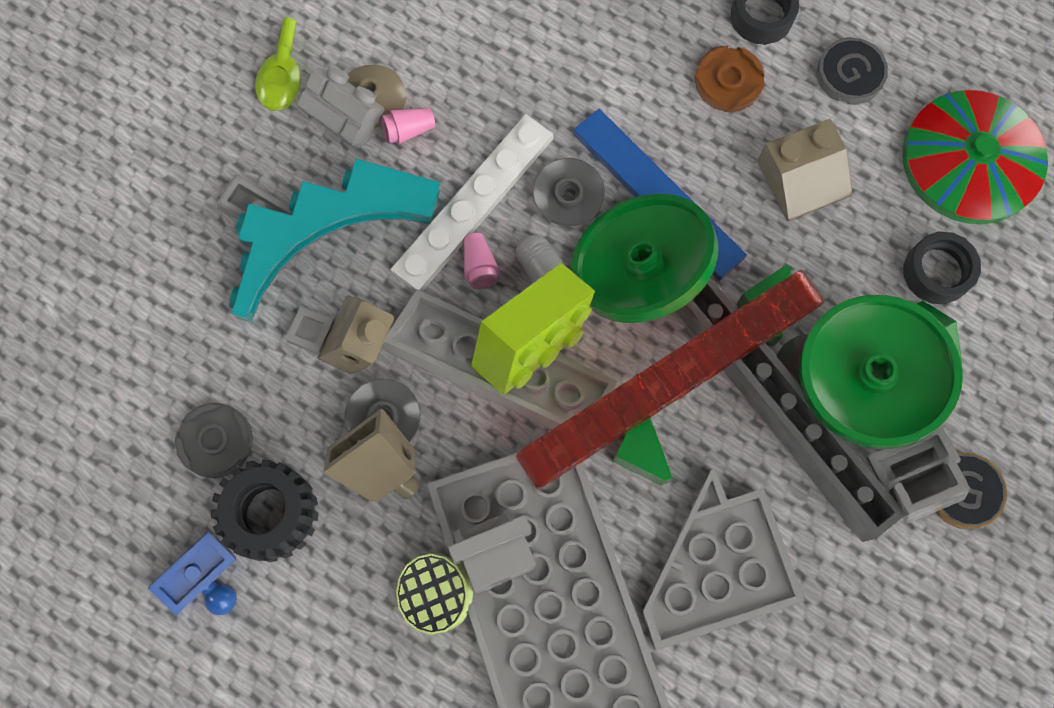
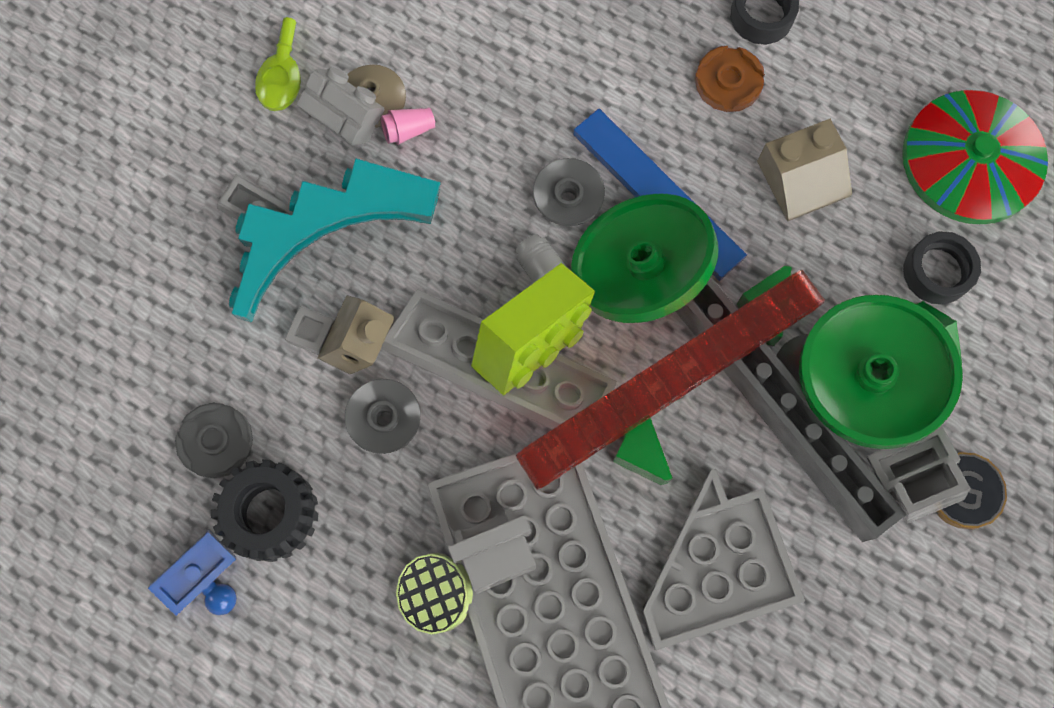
(374, 459): dark tan torso -> none
(472, 204): white plate -> none
(479, 263): bright pink cone -> none
(852, 70): black tile -> none

